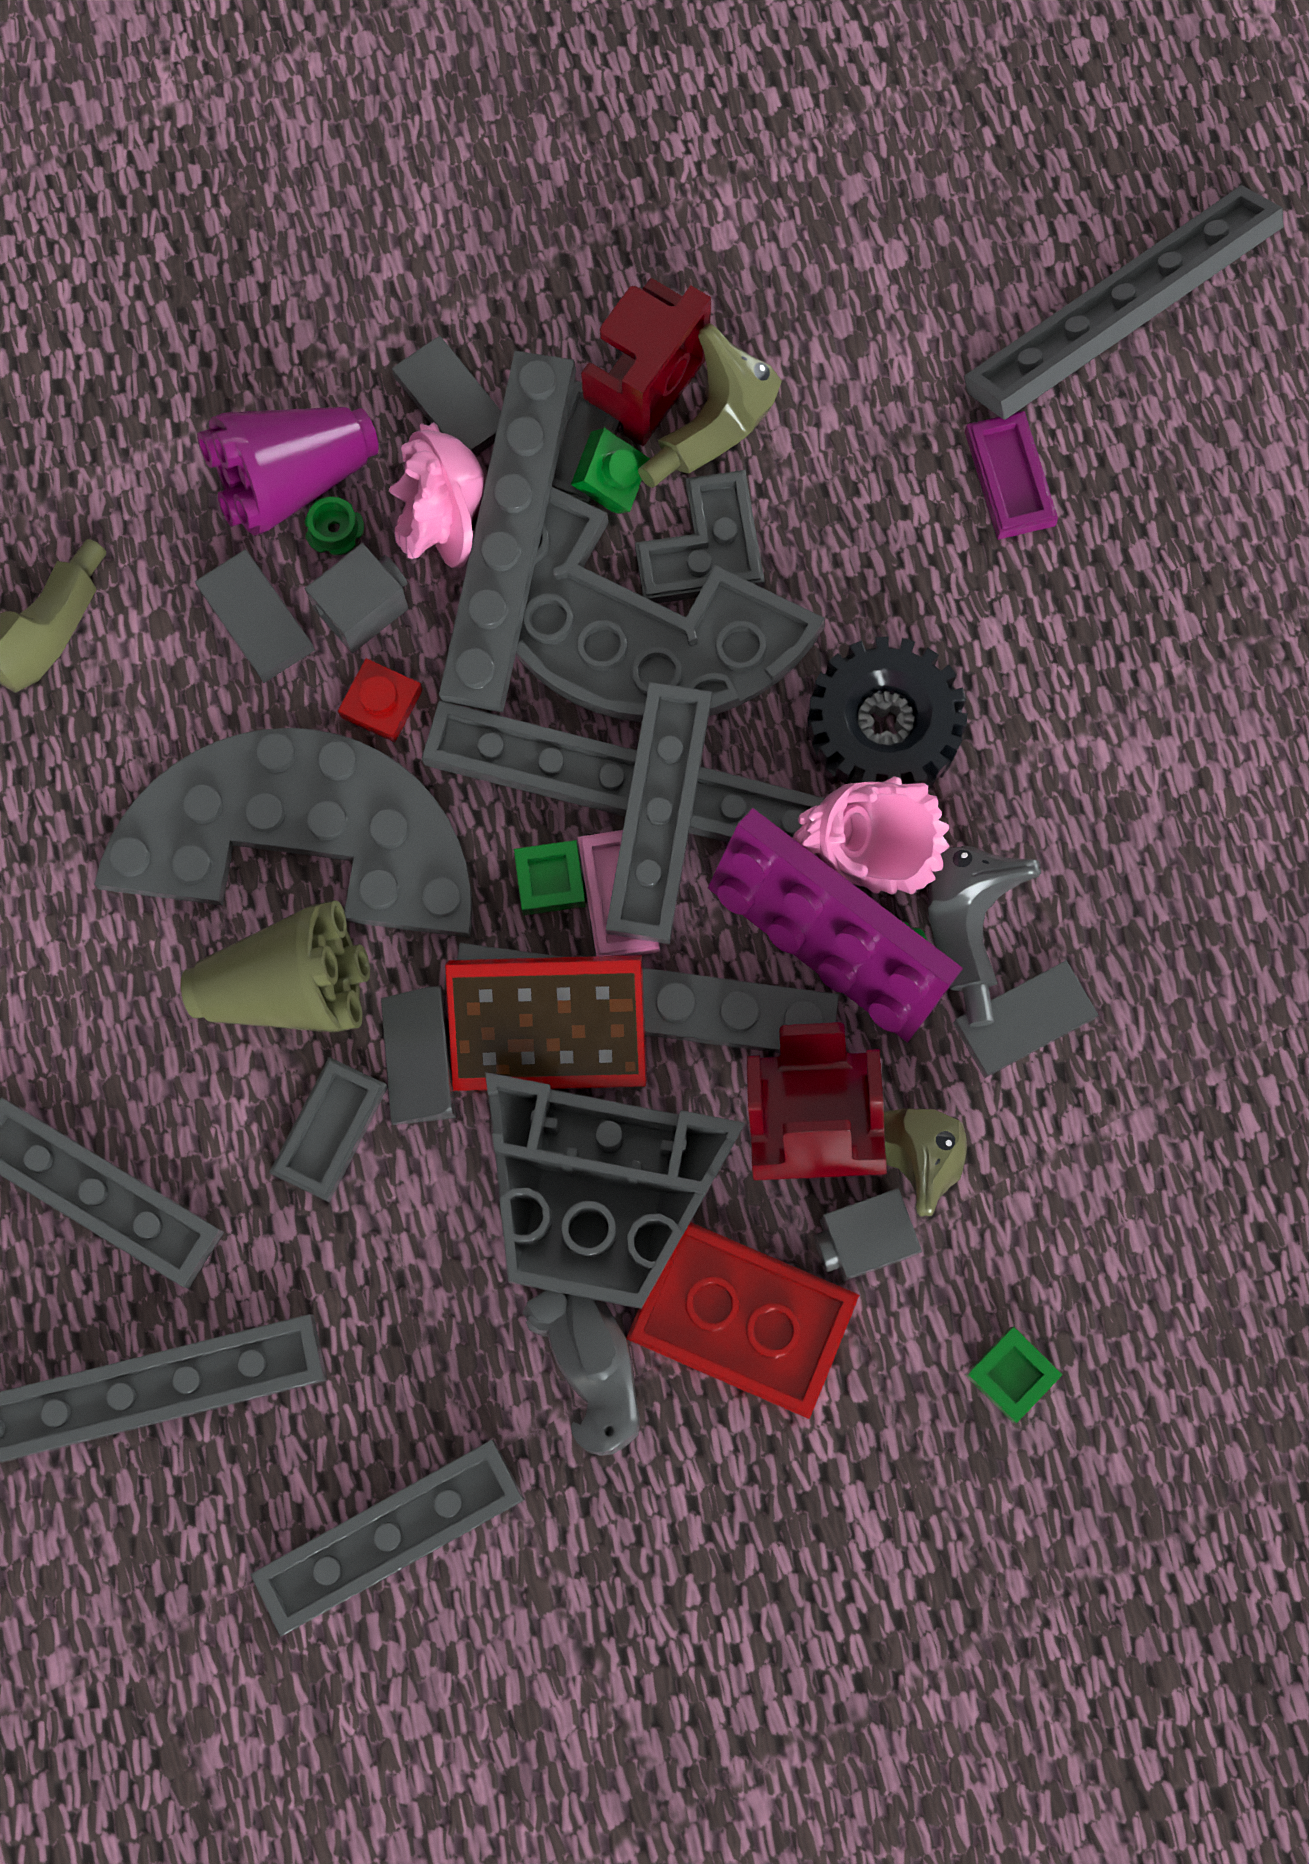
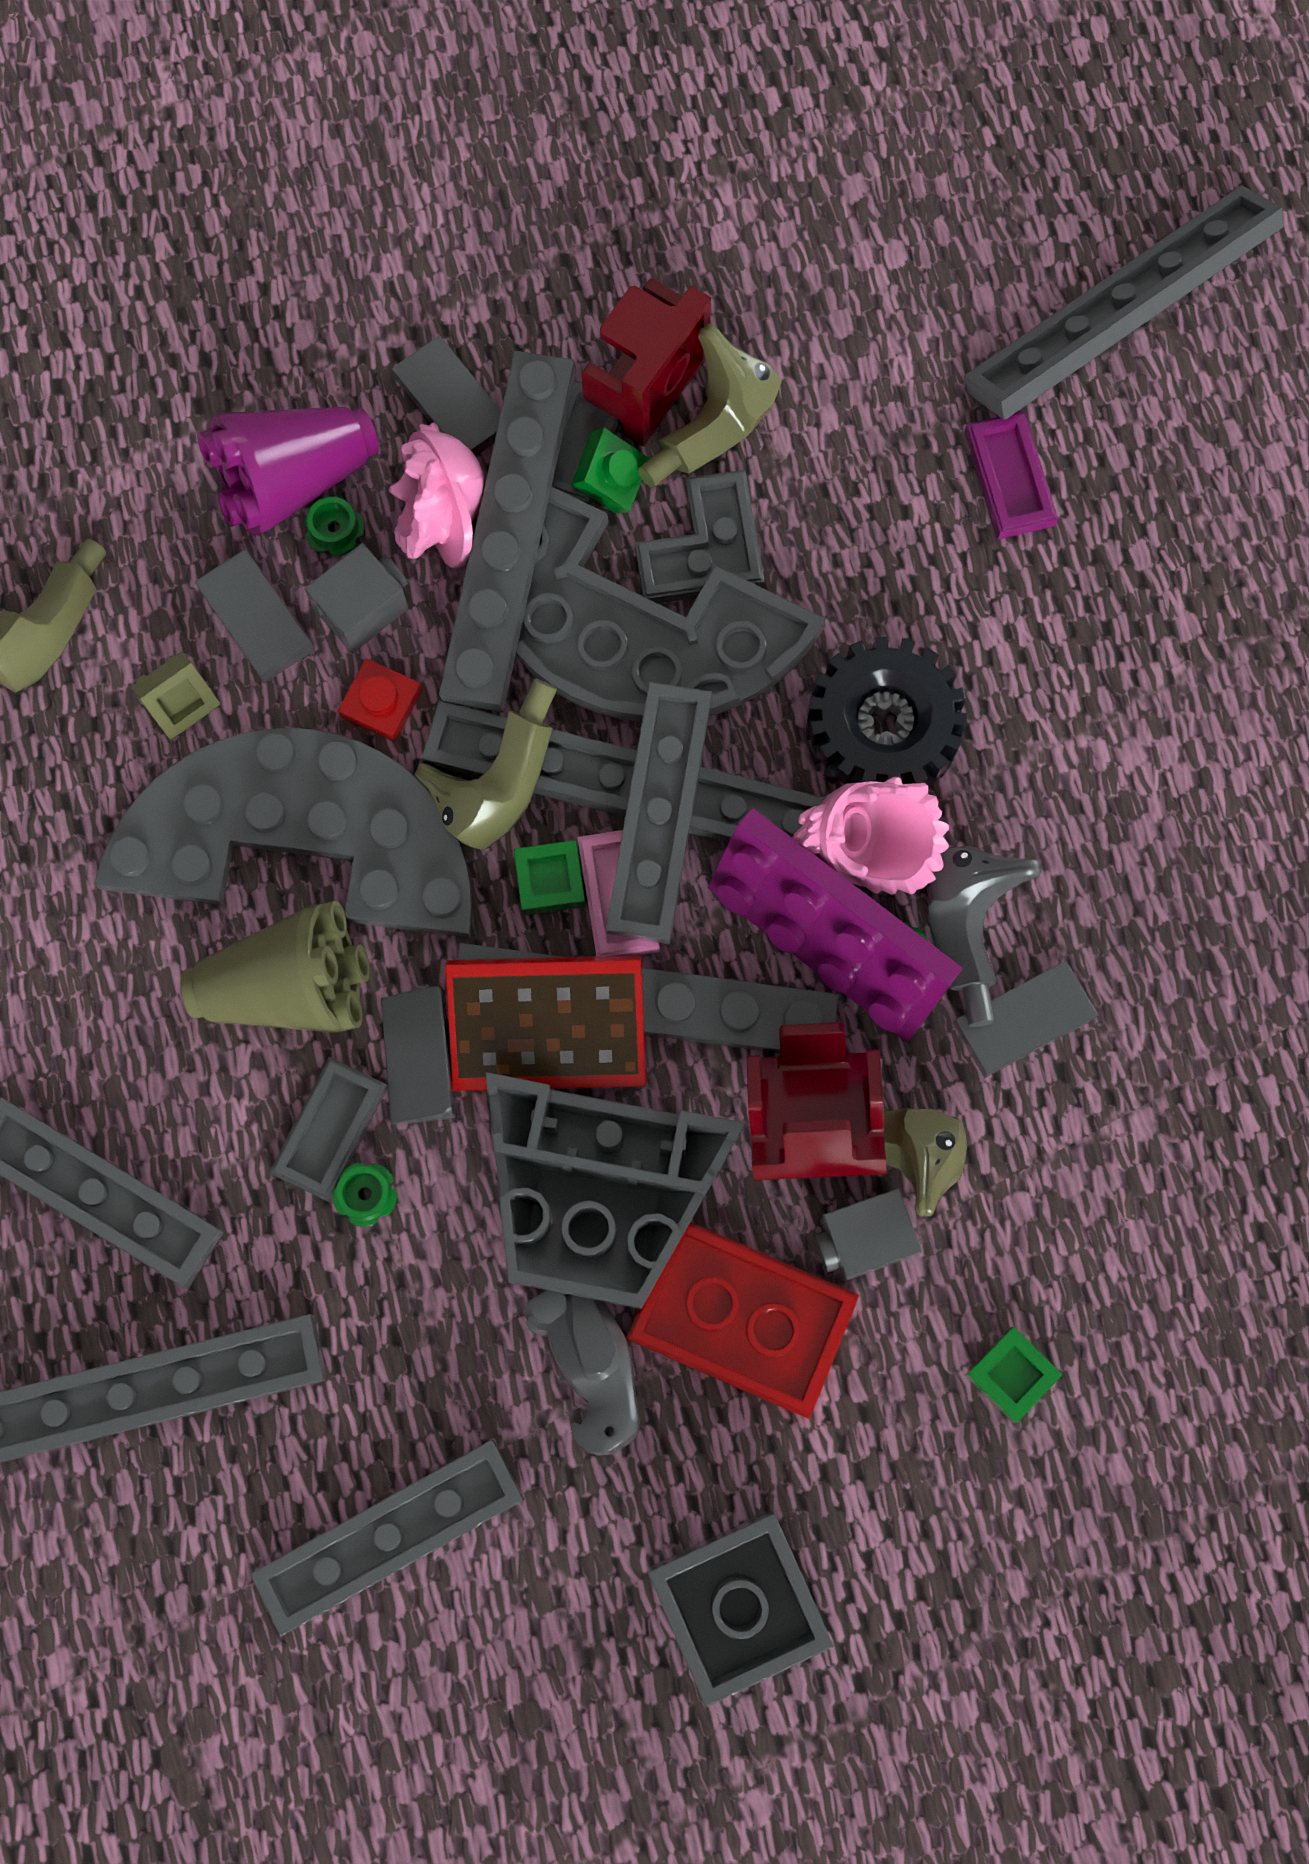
(175, 695): none -> olive tile
(352, 1181): none -> green plate
(490, 806): none -> olive animal
(739, 1608): none -> dark grey brick

